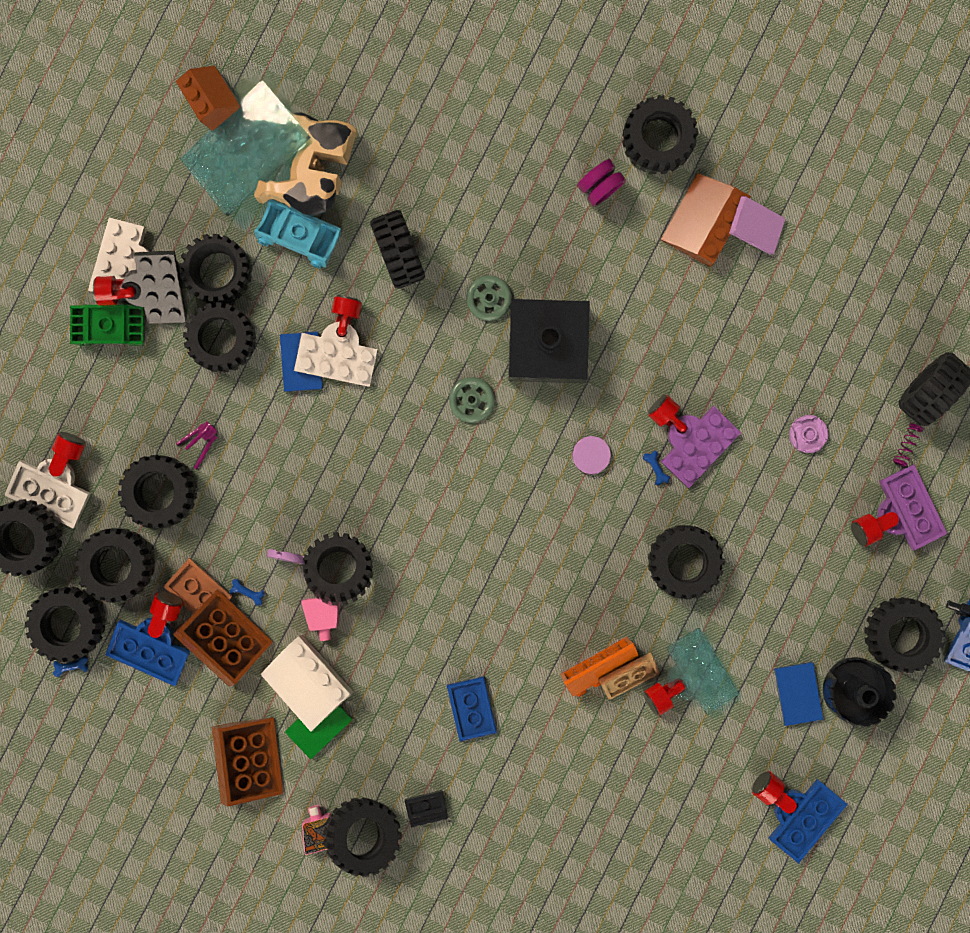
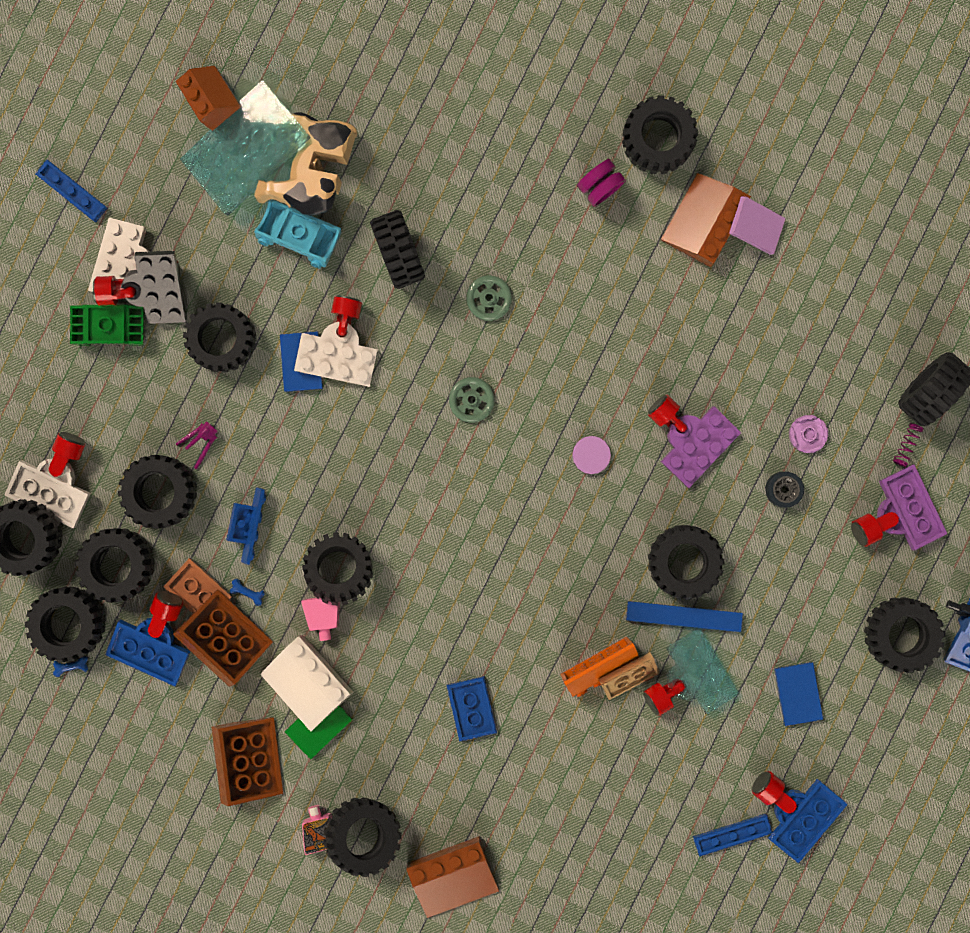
(71, 191): none -> blue tile
(195, 258): black tyre -> none
(244, 524): none -> blue bracket
(285, 556): lavender tile -> none
(426, 808): black plate -> none
(452, 877): none -> dark orange slope
(548, 341): black brick -> none
(660, 476): blue piece -> none
(684, 616): none -> blue tile
(732, 834): none -> blue tile
(790, 481): none -> wheel
(859, 691): black piece -> none

